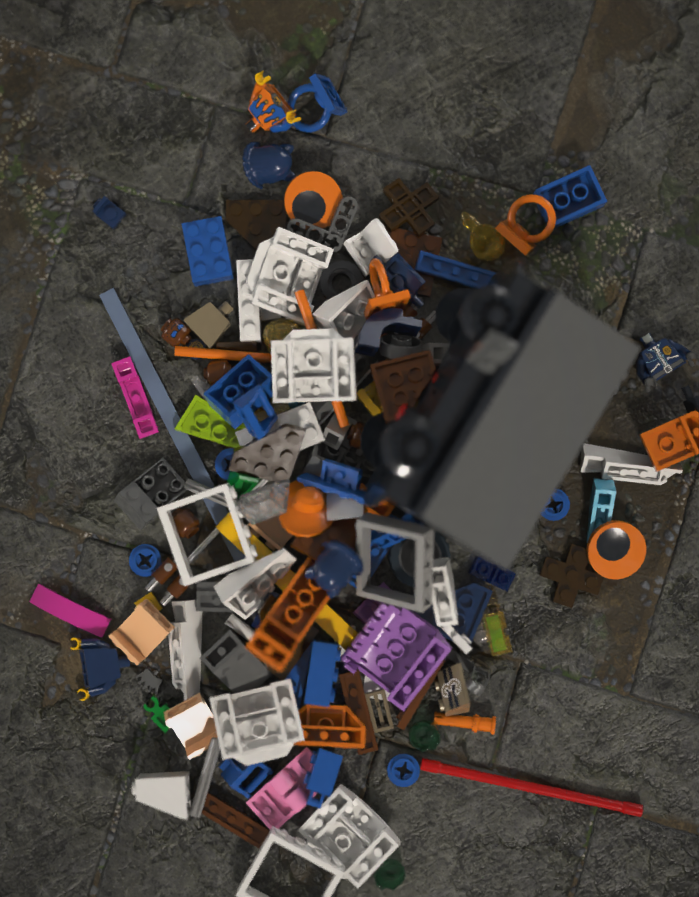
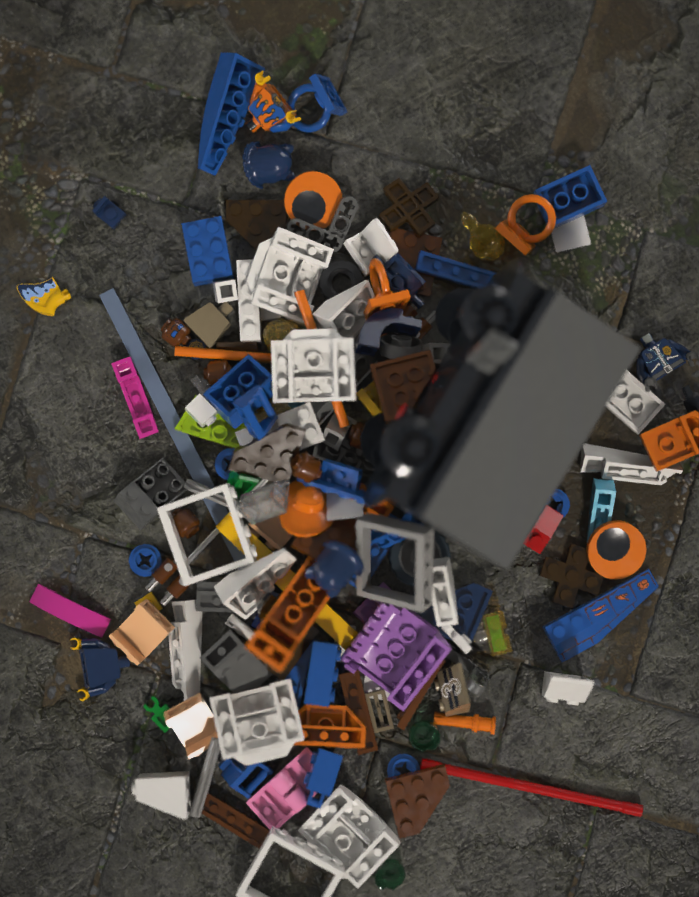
(43, 296): none -> yellow arm
(150, 679): dark grey piece -> none
(201, 411): none -> white brick
(225, 108): none -> blue wedge
(225, 290): none -> white brick
(306, 467): none -> reddish brown head
(416, 797): none -> reddish brown plate
(492, 573): clear blue slope -> none
(543, 529): none -> red slope
(566, 687): none -> white slope
(571, 235): none -> white sticker
(596, 618): none -> blue wedge
(634, 404): none -> white plate

